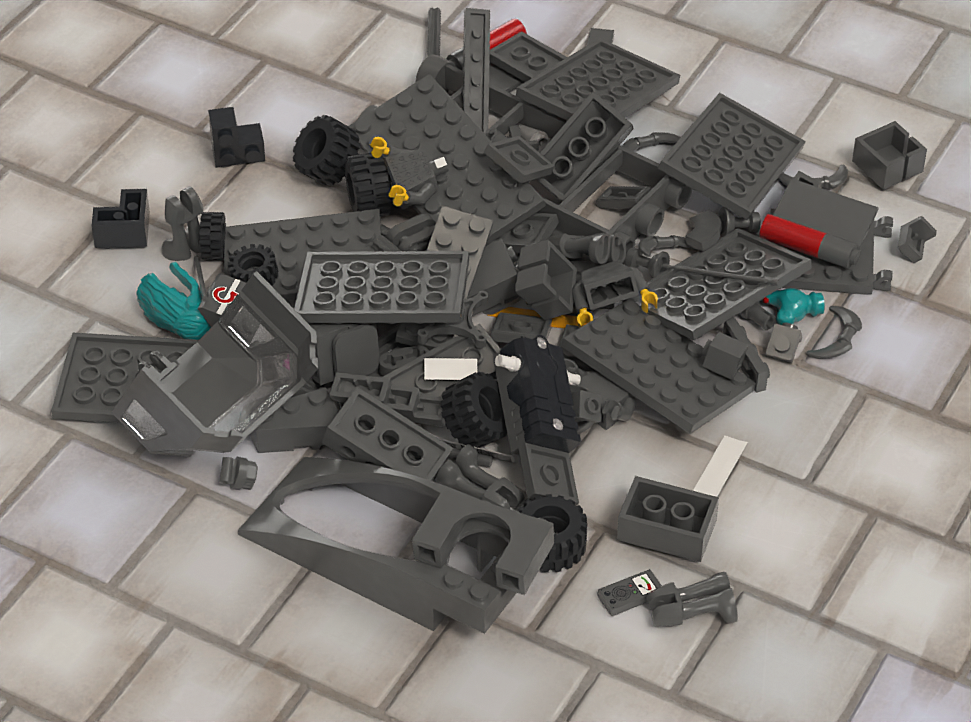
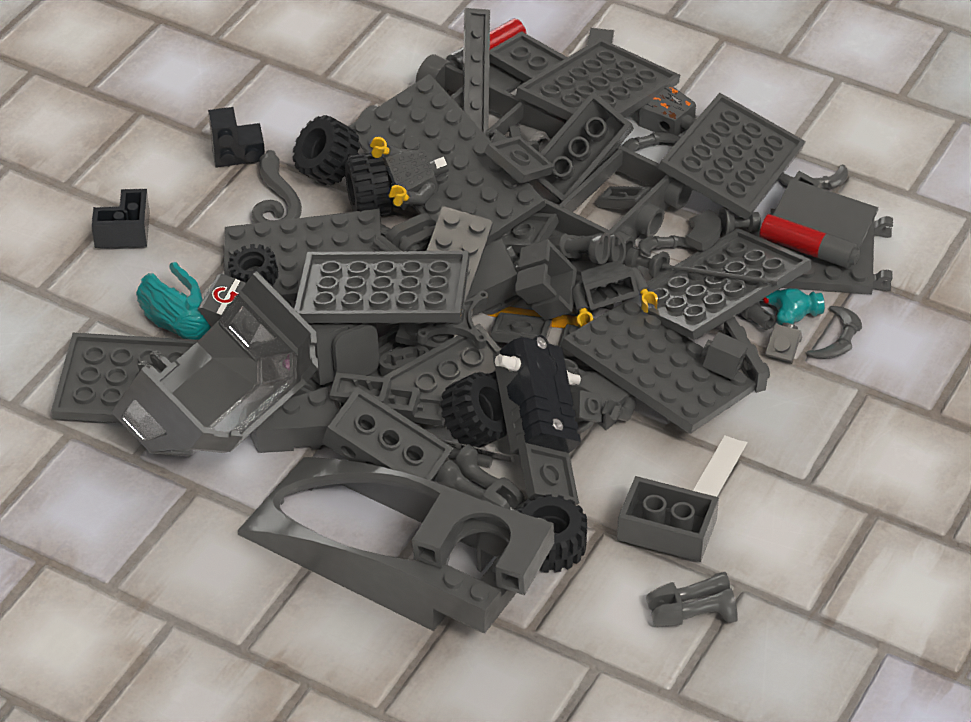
(177, 214): dark grey piece -> none
(200, 278): dark grey piece -> none
(212, 235): black tyre -> none
(238, 472): dark grey piece -> none
(269, 171): none -> dark grey plant
(434, 31): dark grey axle -> none
(448, 368): white sticker -> none
(628, 592): dark grey tile -> none
(668, 112): none -> dark grey torso
(889, 155): dark grey piece -> none
(913, 238): dark grey bracket -> none

